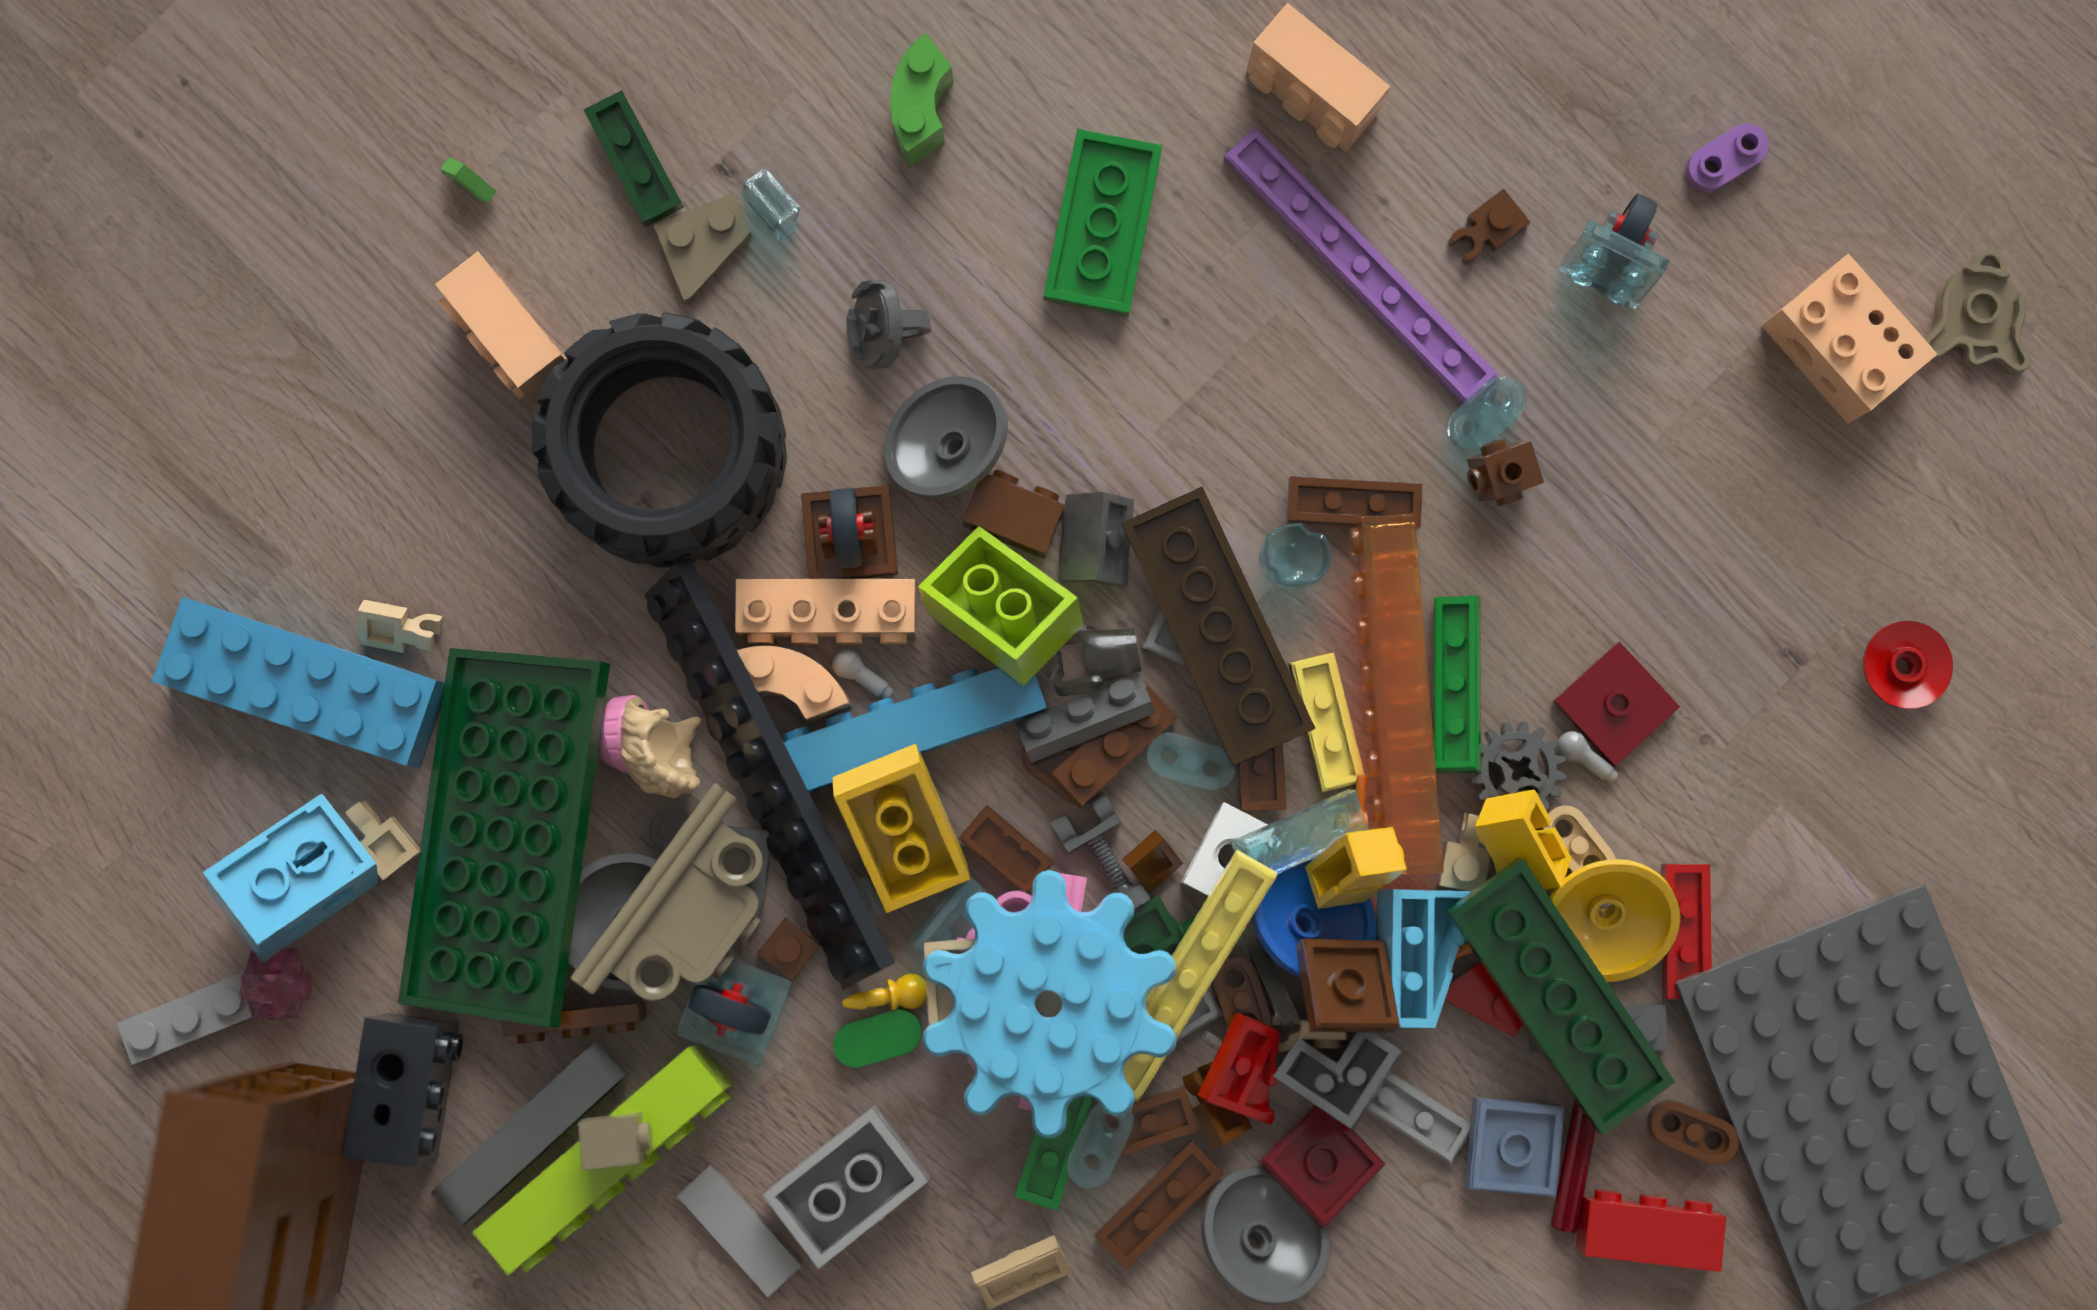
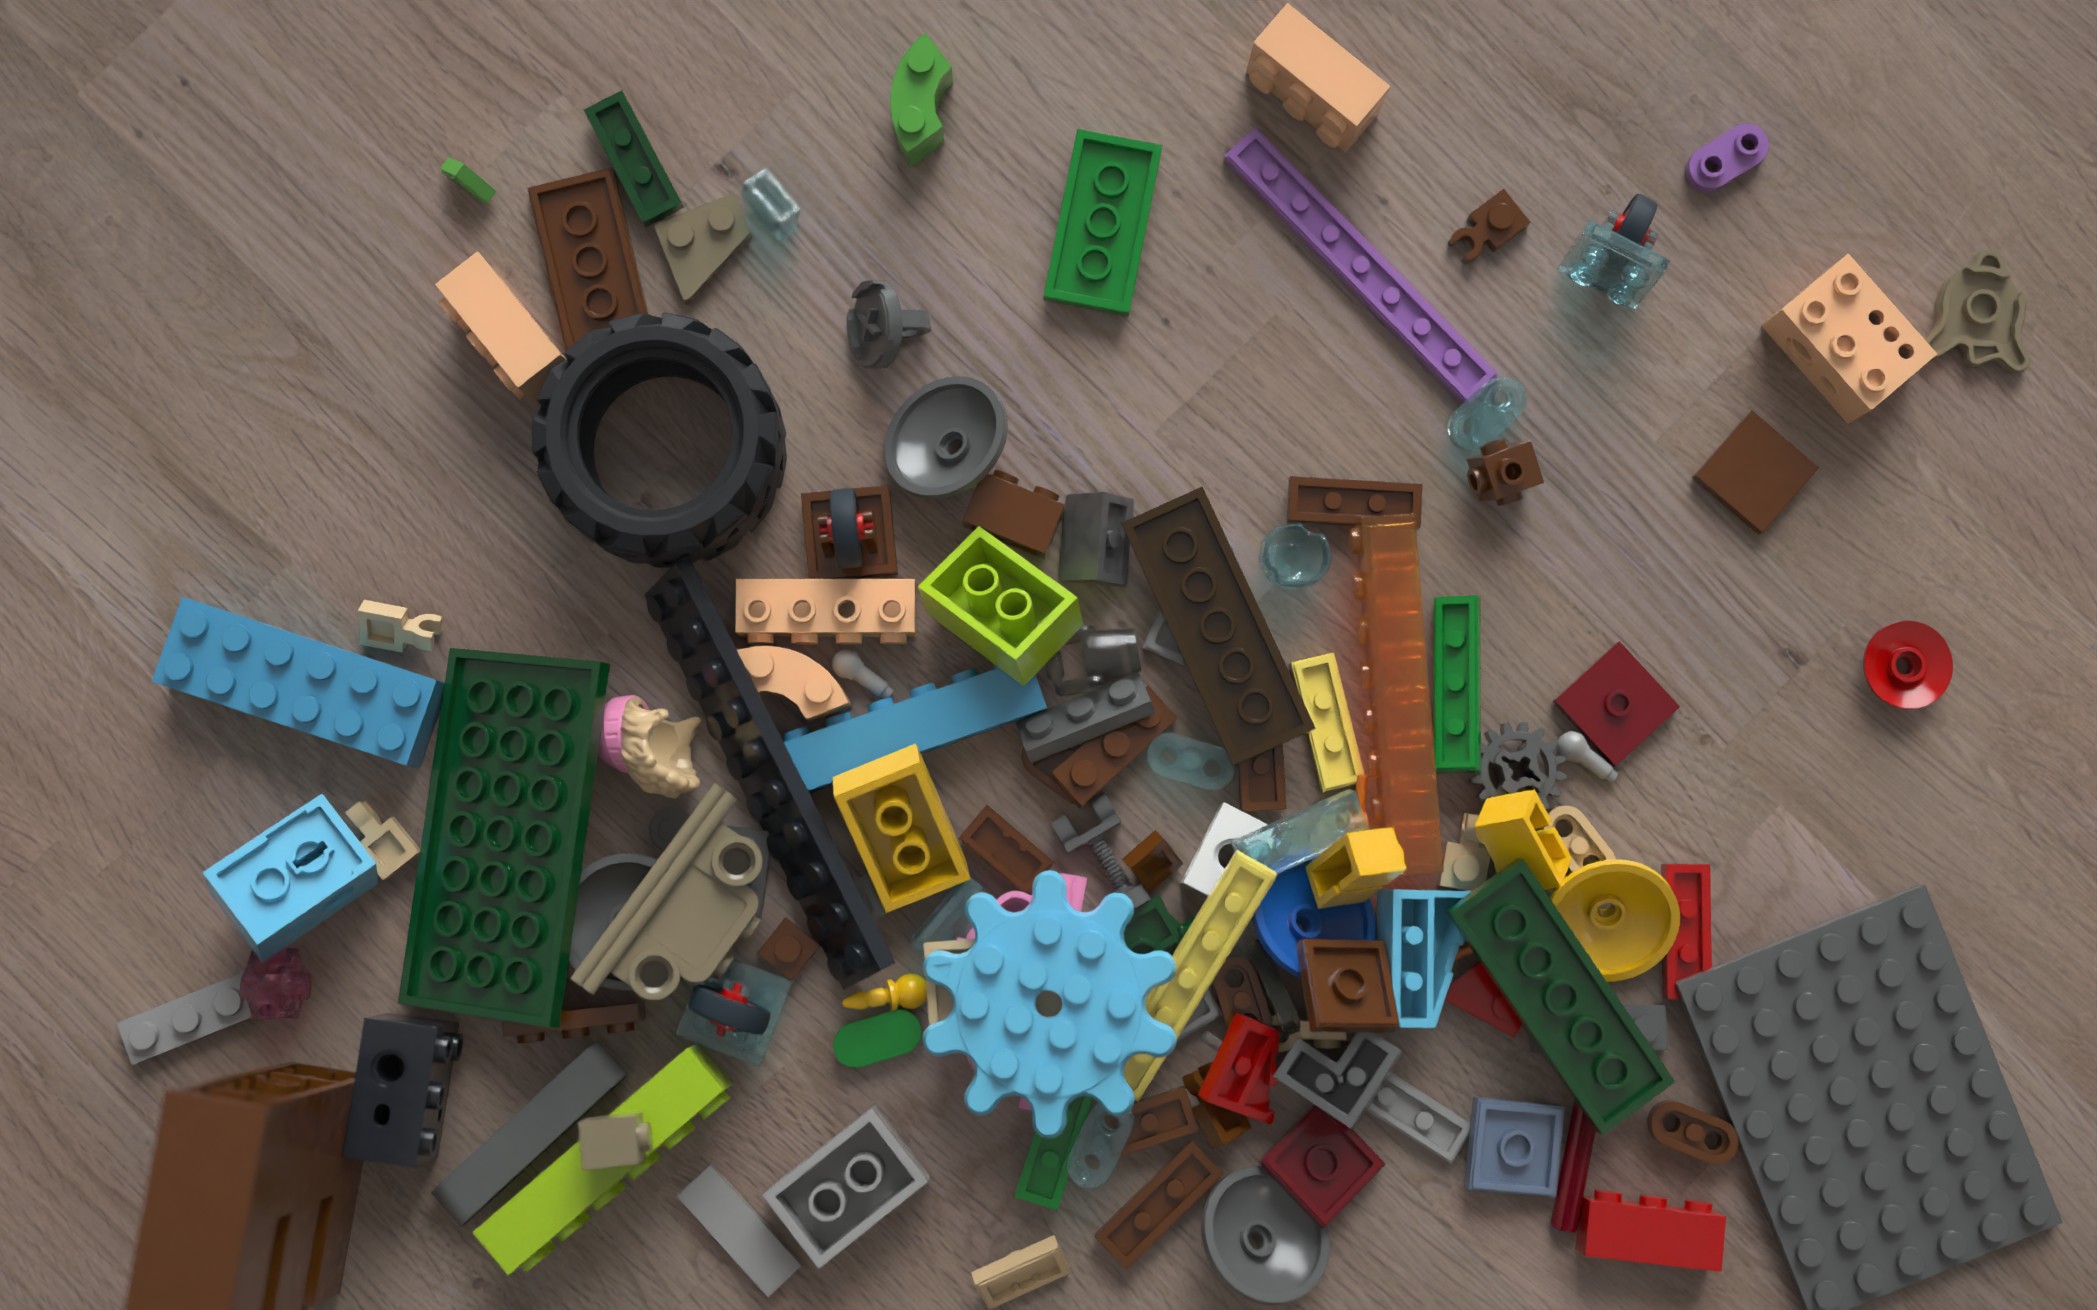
(587, 252): none -> reddish brown tile
(1755, 472): none -> reddish brown tile

